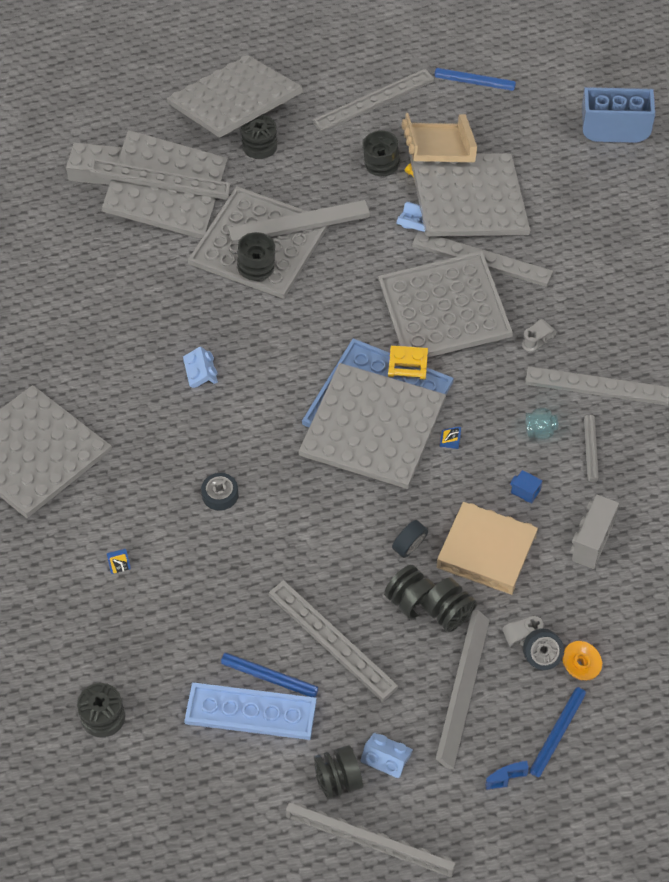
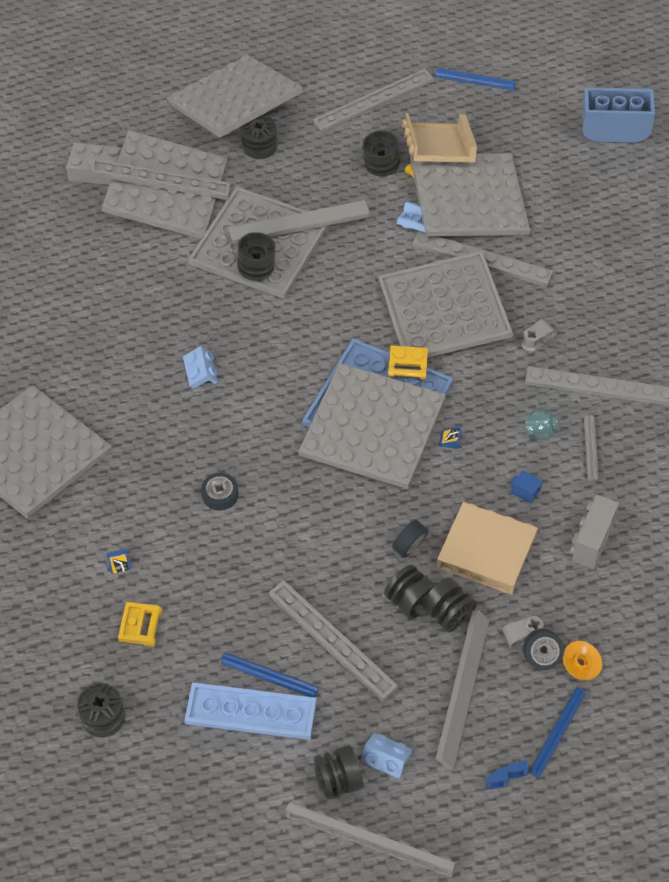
(133, 623): none -> yellow plate

